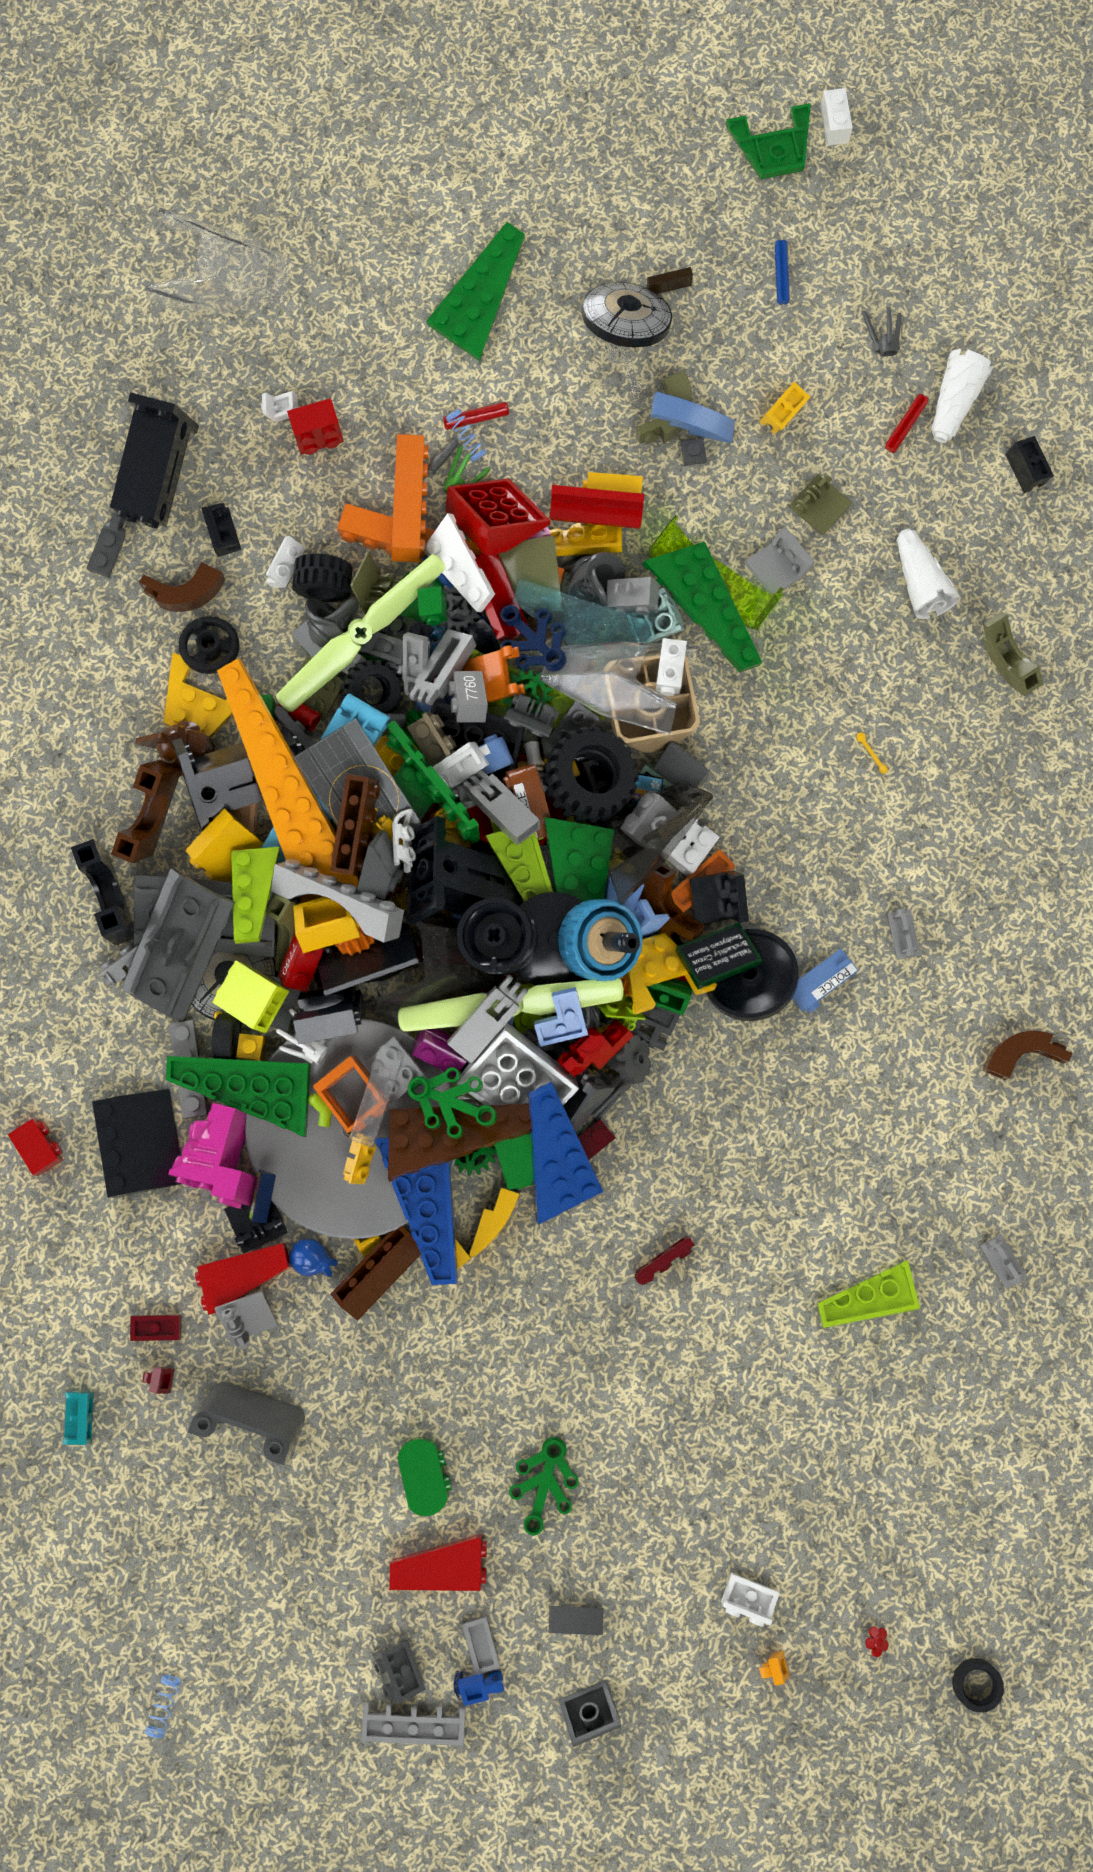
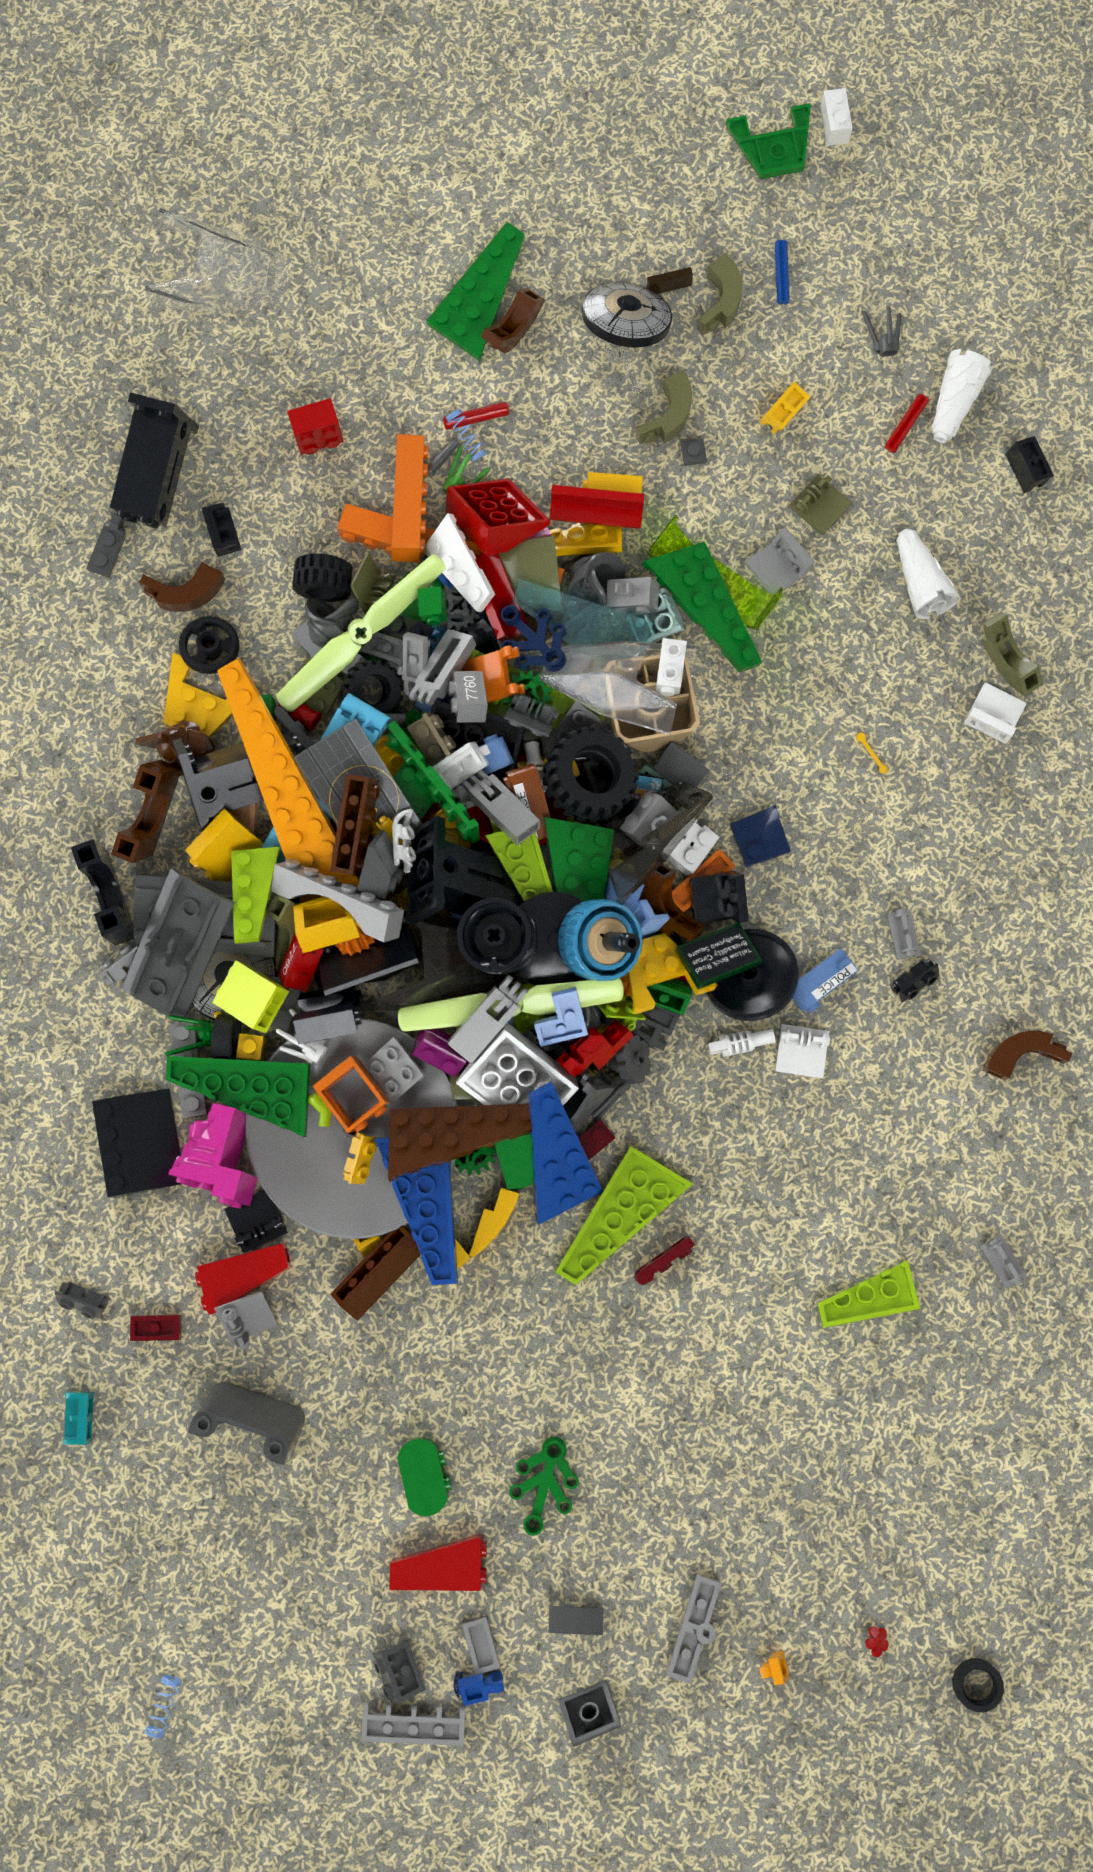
(36, 1146): red brick -> none
(72, 1298): none -> dark grey hinge
(159, 1379): dark red tile -> none
(204, 1030): none -> green plant
(262, 1196): dark blue slope -> none
(277, 406): white bracket -> none
(283, 563): white bracket -> none
(310, 1258): blue piece -> none
(377, 1096): clear tile -> none
(449, 1099): green plant -> none
(516, 322): none -> reddish brown arch
(627, 1204): none -> lime wing
(692, 416): medium blue slope -> none
(694, 1629): none -> light grey hinge
(728, 280): none -> olive arch
(741, 1042): none -> white hinge
(749, 1599): white bracket -> none
(760, 837): none -> dark blue plate
(802, 1051): none -> white hinge
(924, 974): none -> black hinge
(995, 713): none -> white bracket

